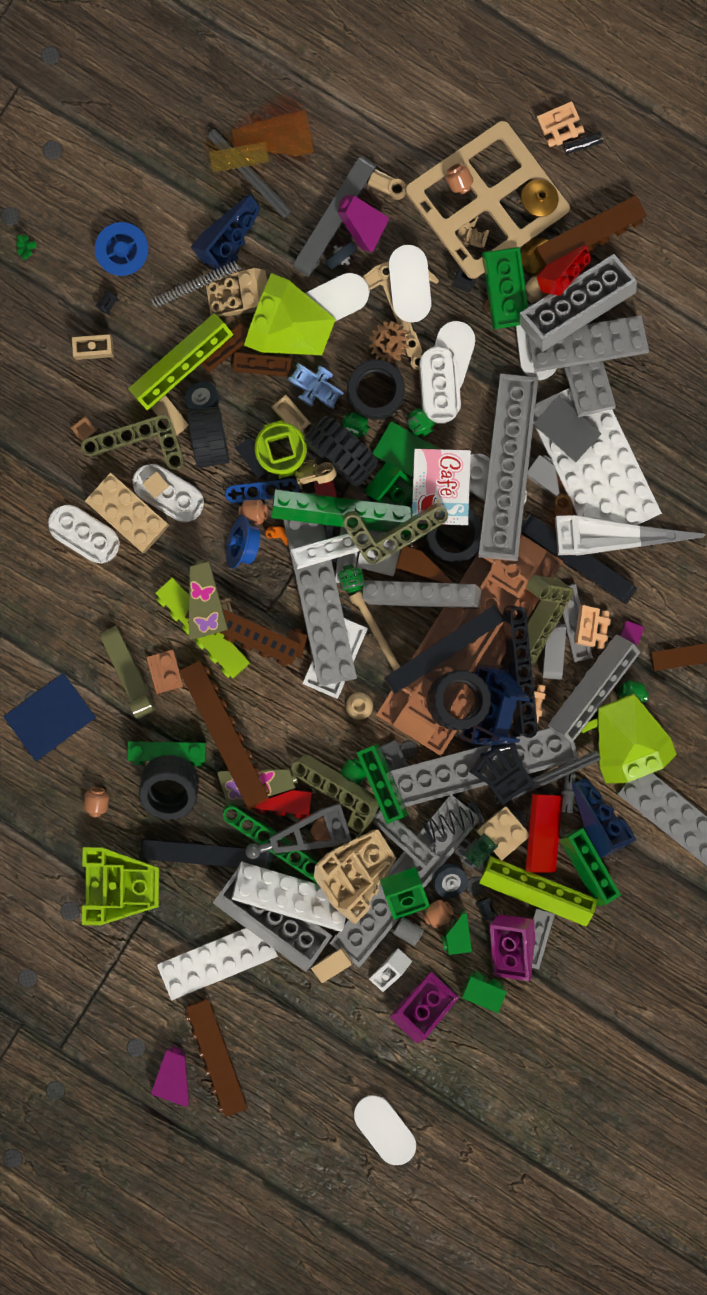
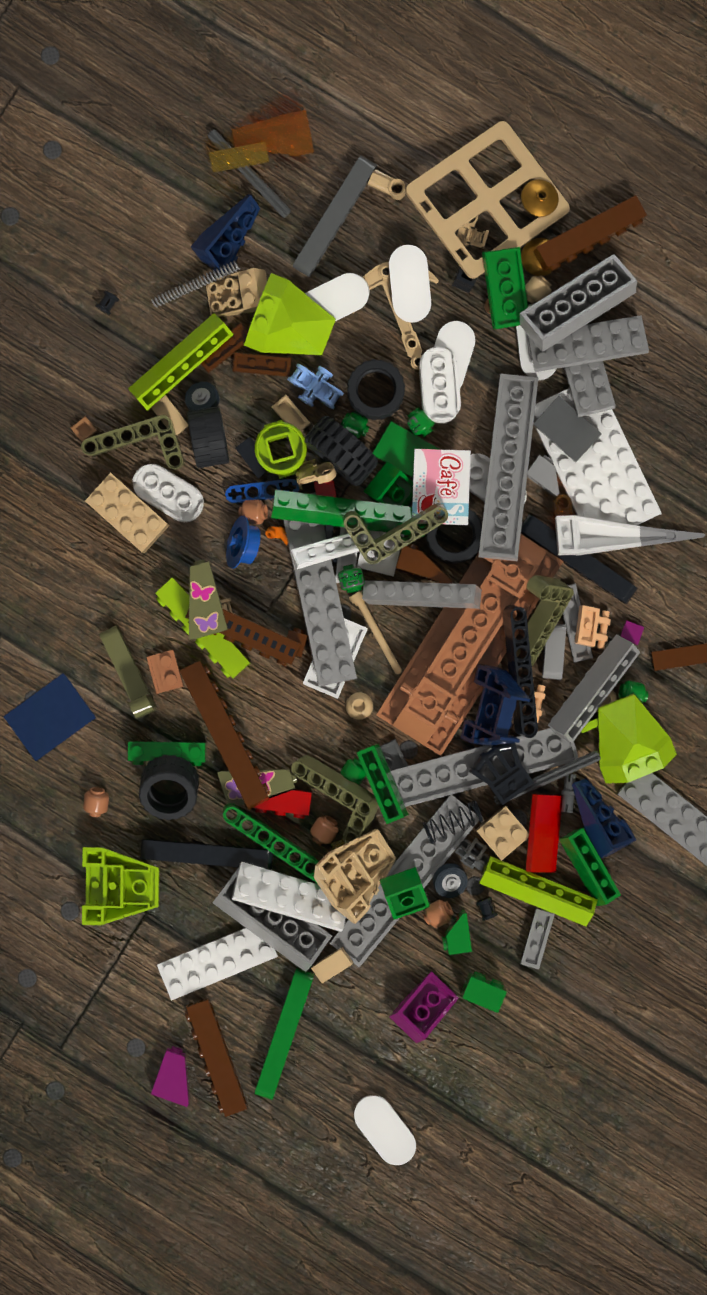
(24, 246): green plant -> none
(84, 534): white tile -> none
(92, 347): tan brick -> none
(121, 249): blue wheel -> none
(155, 485): tan tile -> none
(284, 1033): none -> green beam
(336, 828): dark grey plate -> none
(341, 255): black wheel -> none
(362, 221): magenta slope -> none
(387, 340): medium nougat gear -> none
(390, 970): white slope -> none
(407, 841): light grey tile -> none
(408, 931): light grey piece -> none
(444, 649): black beam -> none
(459, 178): nougat head -> none
(481, 696): black tyre -> none
(481, 850): clear green brick -> none
(512, 946): magenta slope -> none
(557, 119): light nougat plate -> none
(560, 273): red slope -> none
(583, 143): black pin -> none

